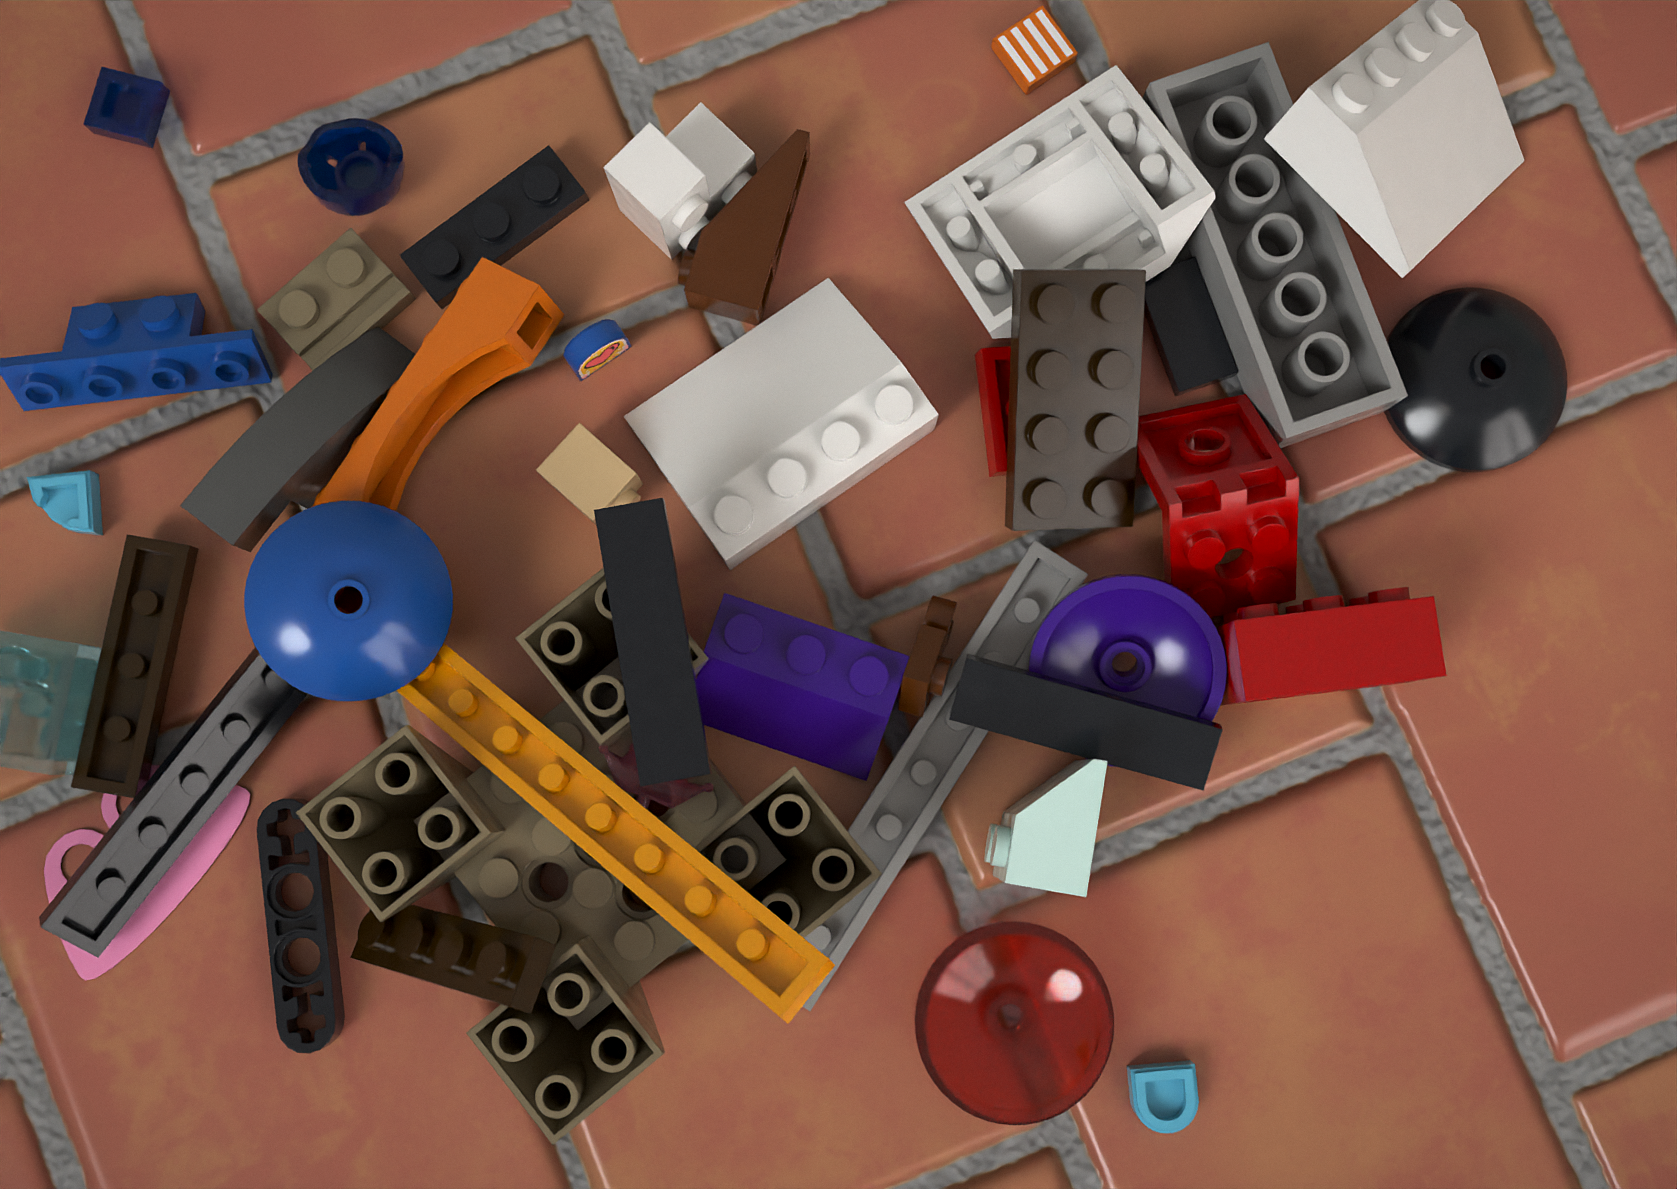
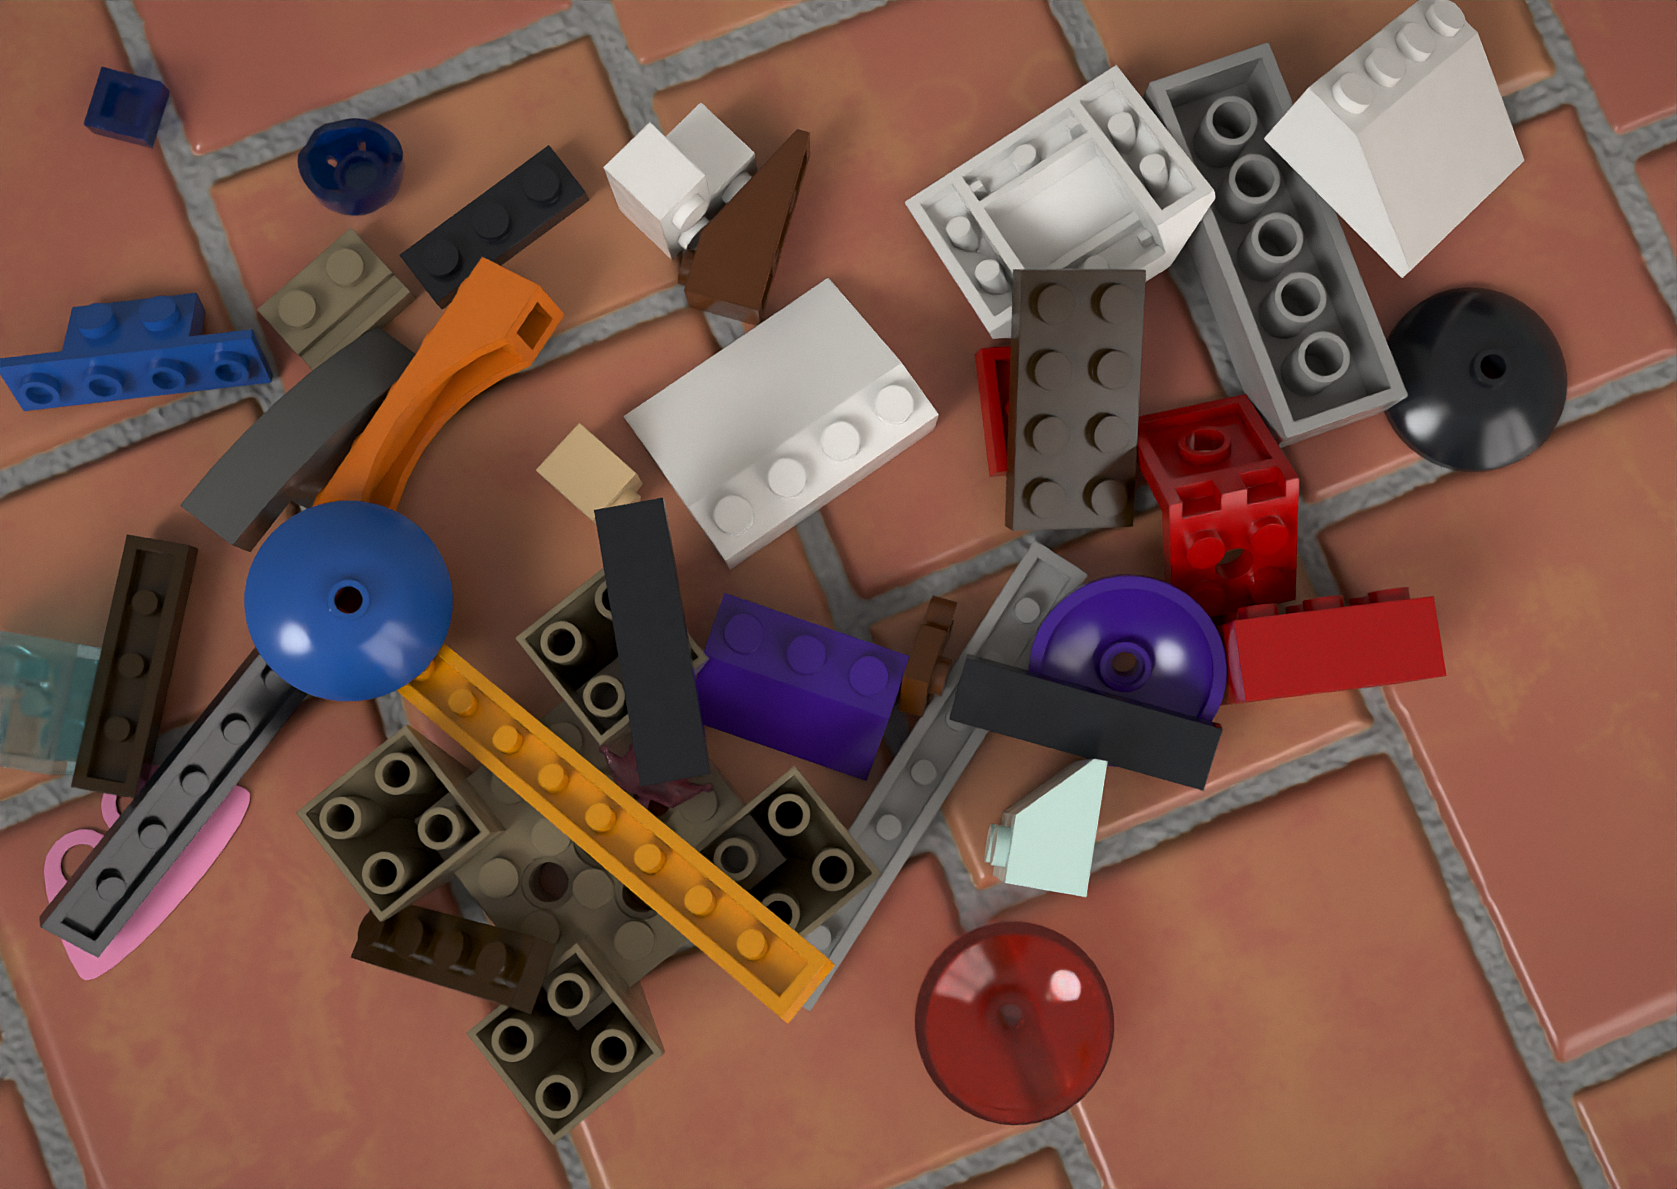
(70, 500): medium azure tile -> none
(287, 925): black beam -> none
(595, 347): blue tile -> none
(1034, 50): orange tile -> none
(1164, 1094): medium azure tile -> none
(1187, 328): black tile -> none

